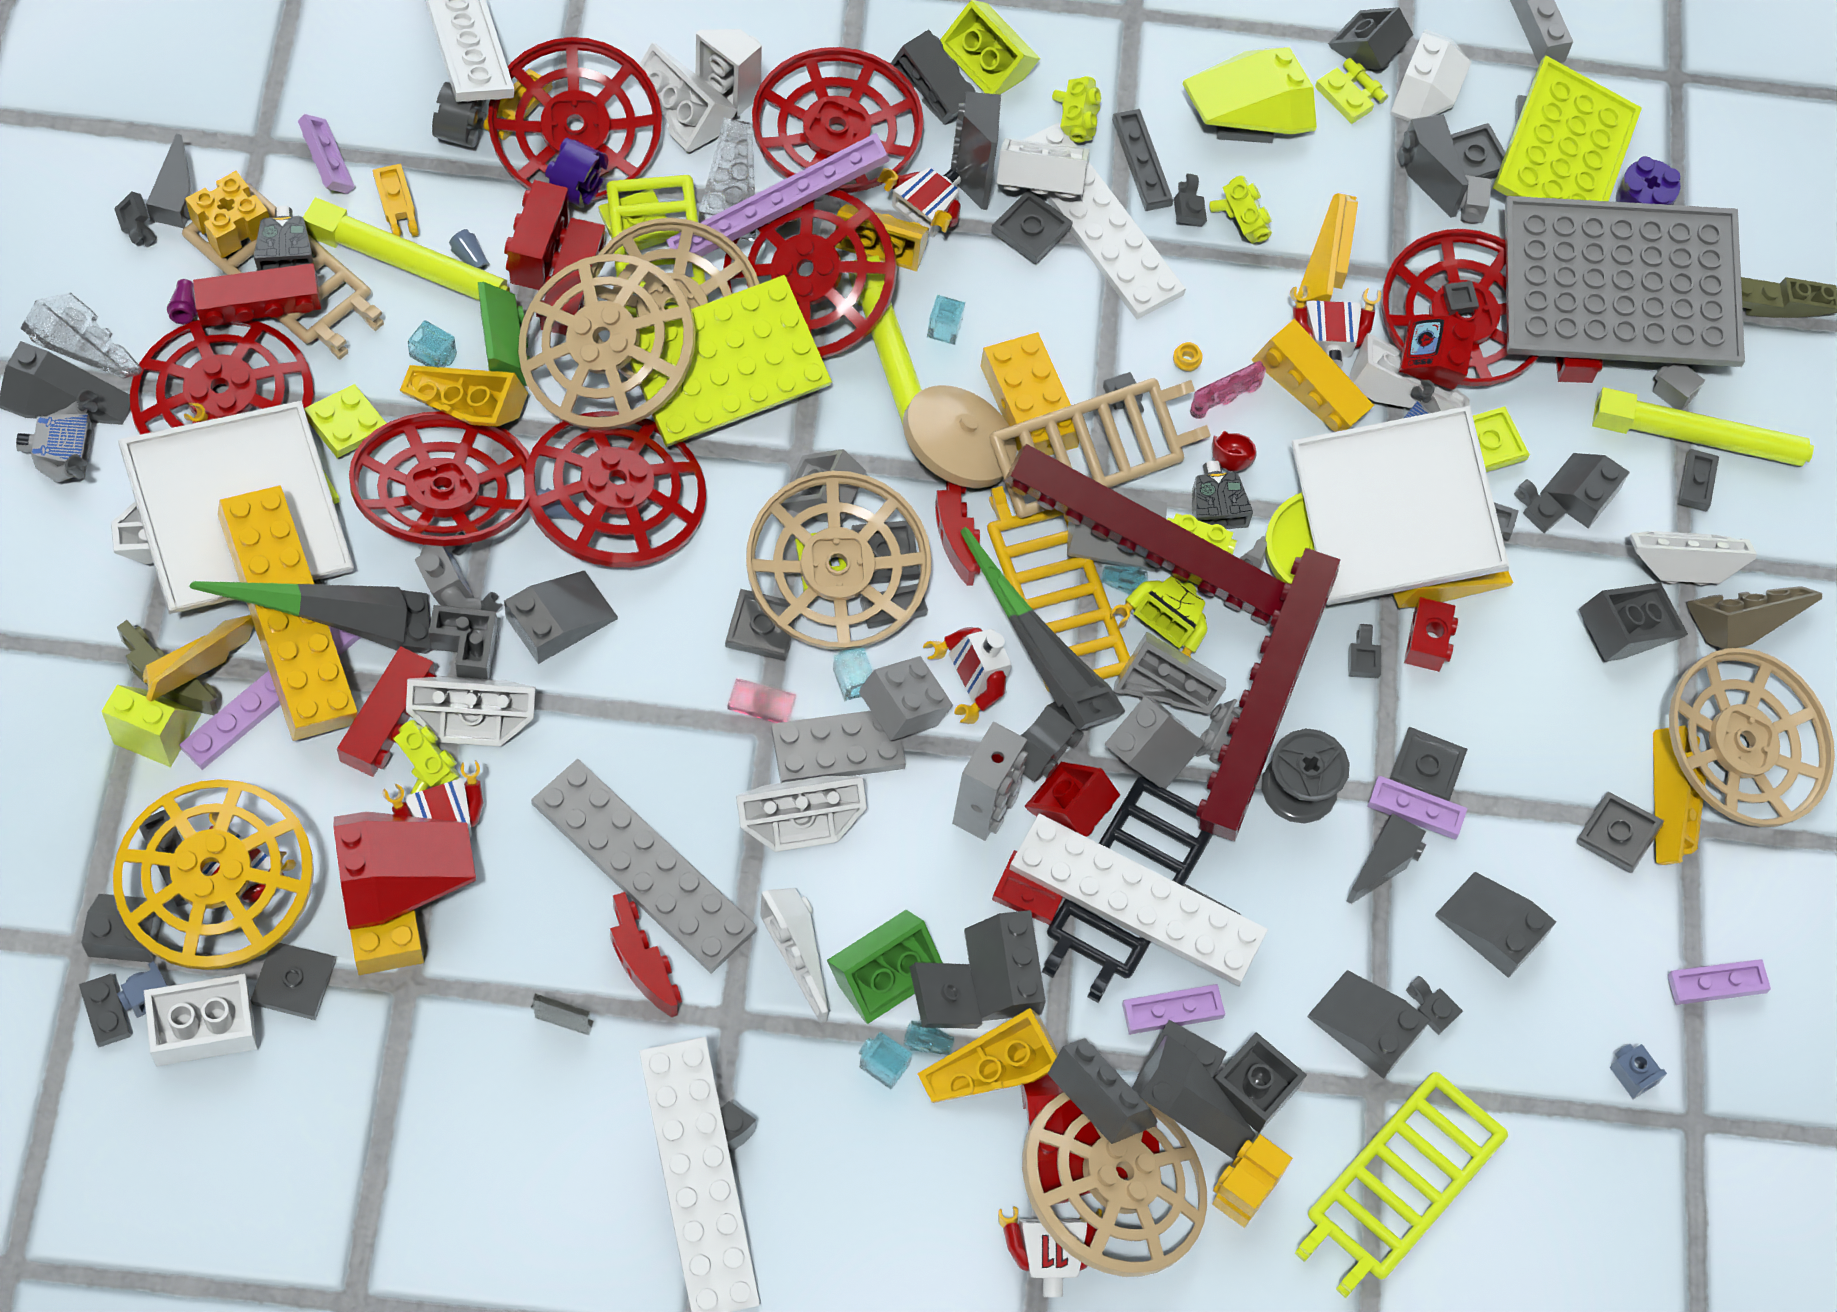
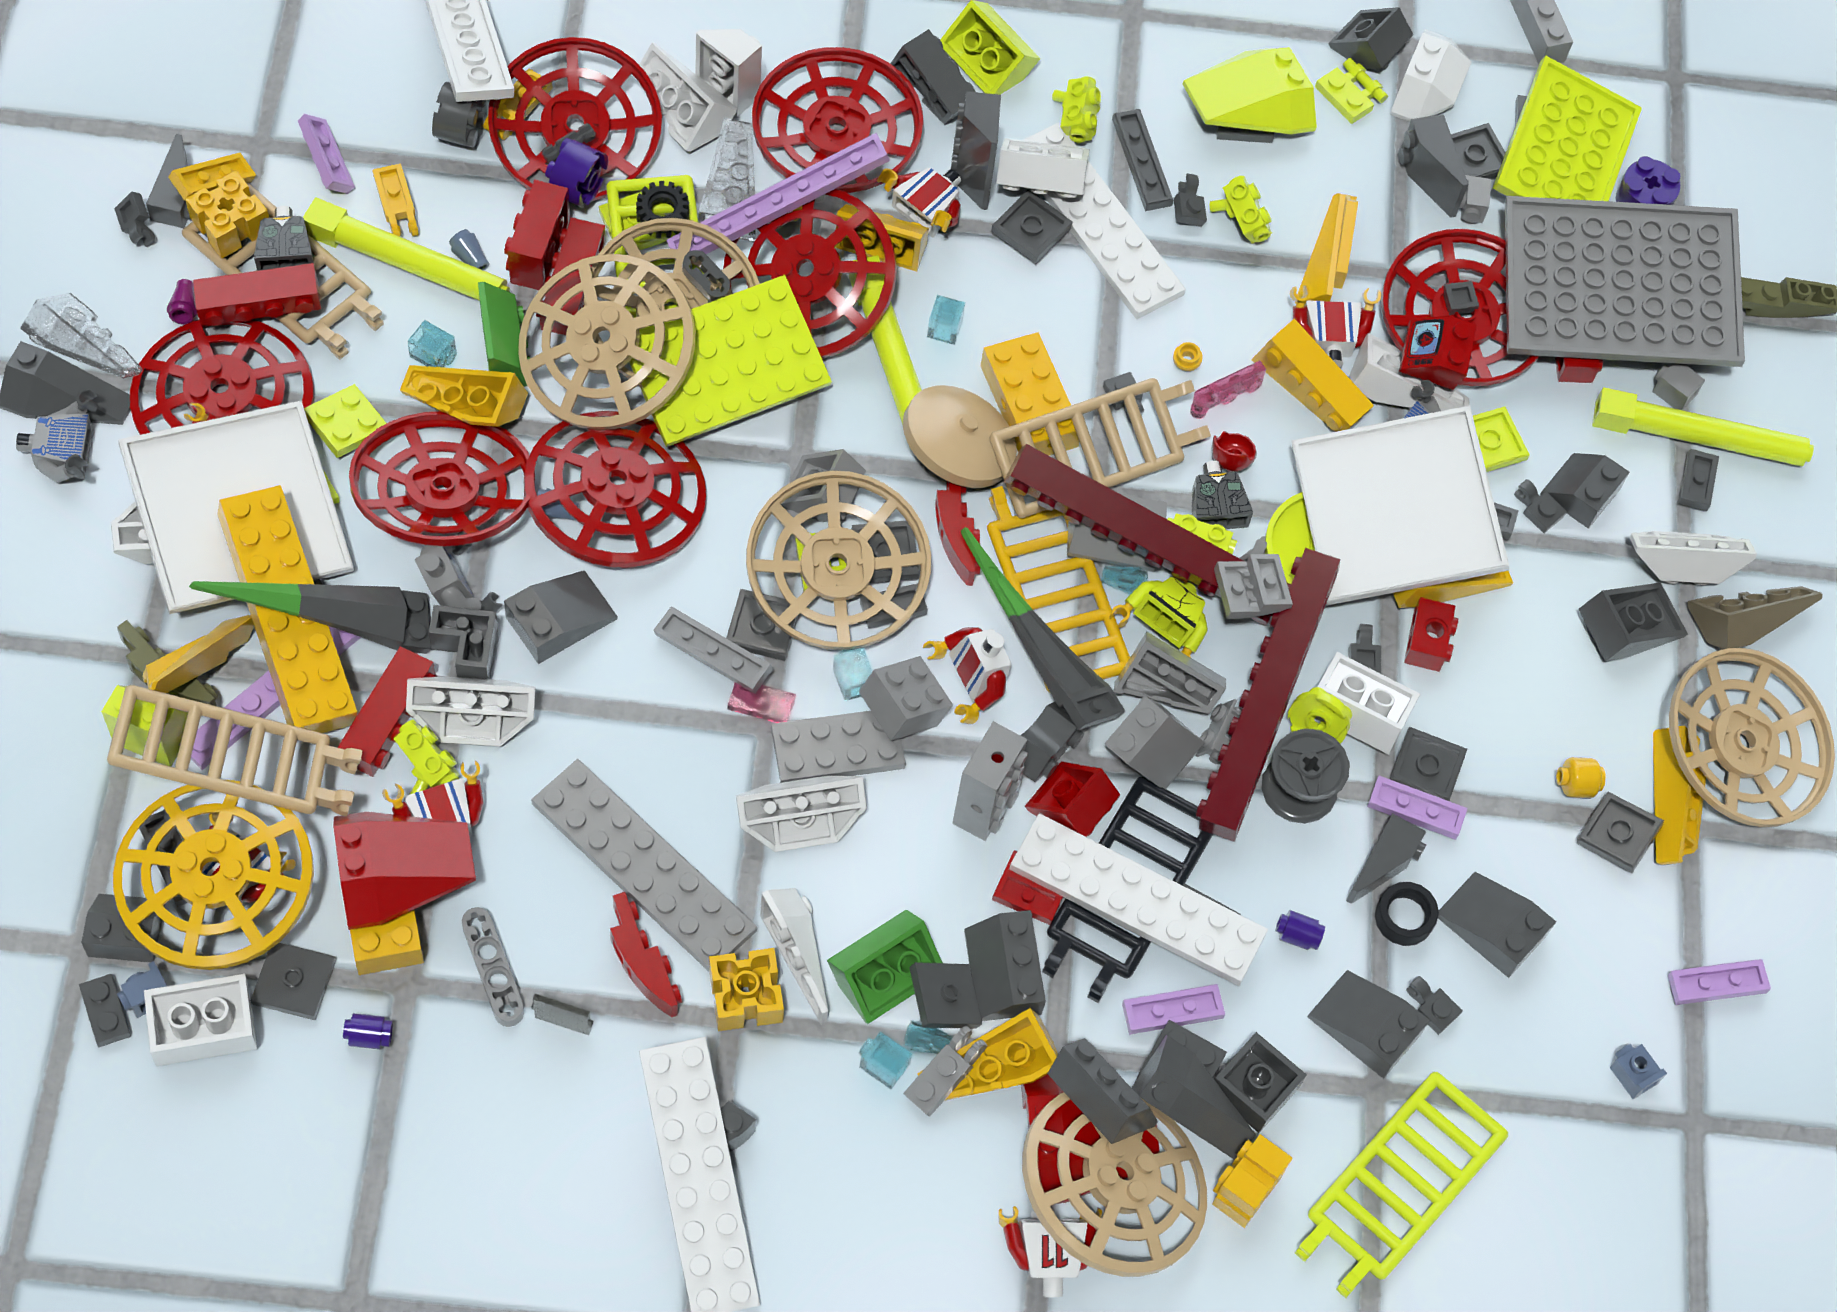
(205, 174): none -> yellow plate
(346, 759): none -> tan bar
(368, 1031): none -> dark purple brick
(492, 966): none -> light grey beam
(585, 134): none -> dark grey axle
(662, 194): none -> black tyre
(710, 271): none -> dark grey beam
(713, 649): none -> light grey plate
(756, 973): none -> yellow brick
(944, 1073): none -> light grey hinge
(1253, 586): none -> light grey slope
(1300, 930): none -> dark purple brick
(1320, 703): none -> neon yellow plate
(1376, 701): none -> white slope
(1413, 892): none -> black tyre
(1581, 777): none -> yellow head

